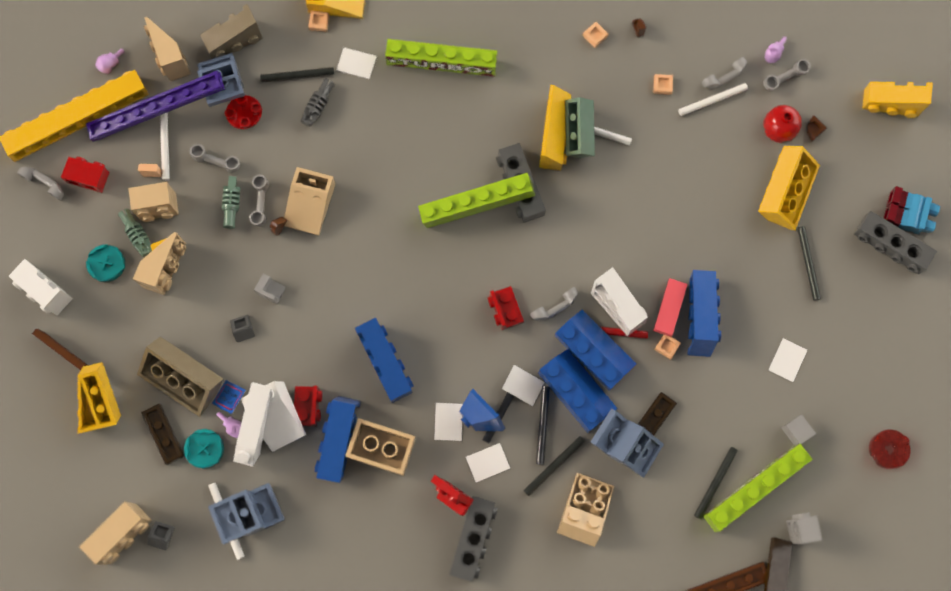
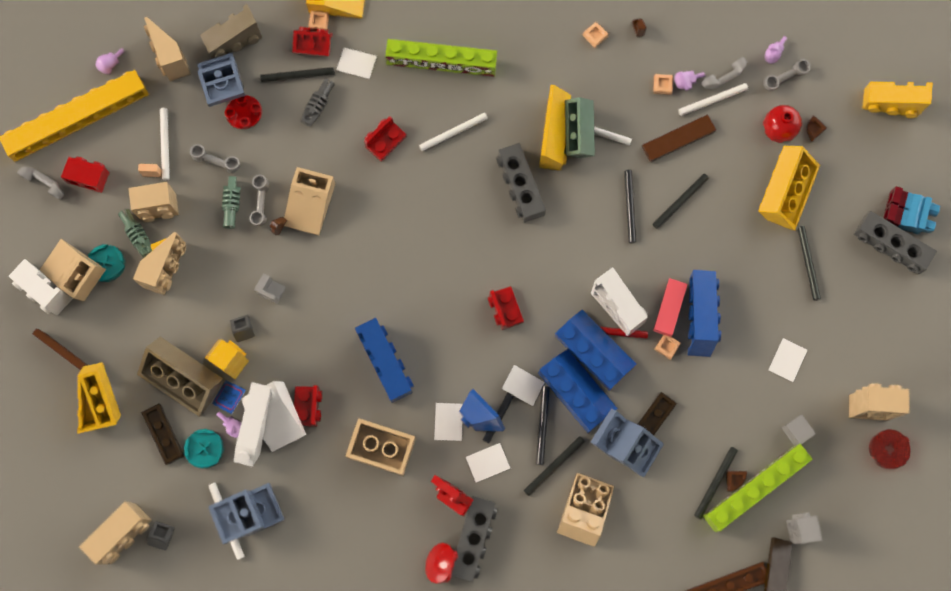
(72, 270): none -> tan slope
(155, 106): dark purple tile -> none
(227, 357): none -> yellow wedge
(312, 42): none -> red bracket
(336, 439): blue wedge -> none
(384, 138): none -> red bracket
(440, 563): none -> red dish
(452, 132): none -> white bar
(476, 200): lime brick -> none
(540, 313): light grey bar -> none
(630, 206): none -> black bar
(678, 138): none -> reddish brown tile
(680, 201): none -> pearl dark grey bar
(685, 79): none -> lavender piece
(735, 479): none -> reddish brown tile
(879, 402): none -> tan brick

